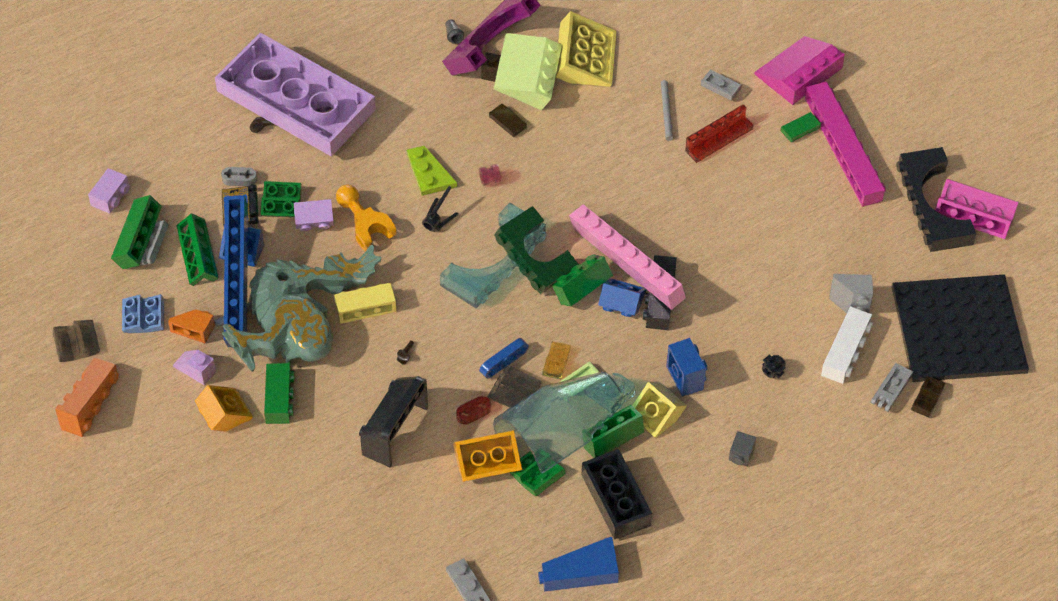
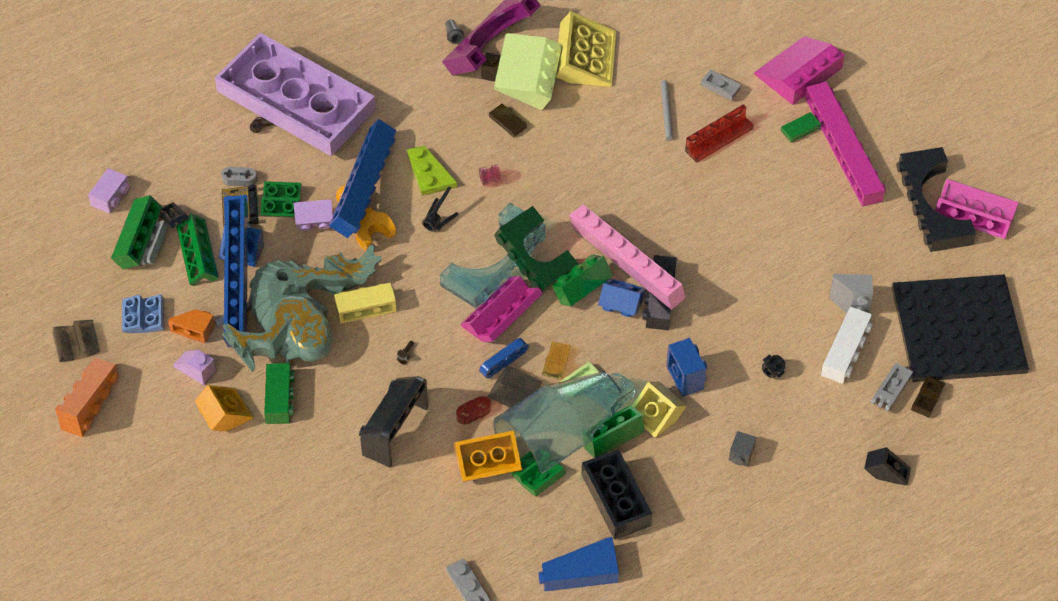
(182, 215): none -> black tile
(363, 178): none -> blue brick
(501, 309): none -> dark pink slope
(887, 466): none -> black slope

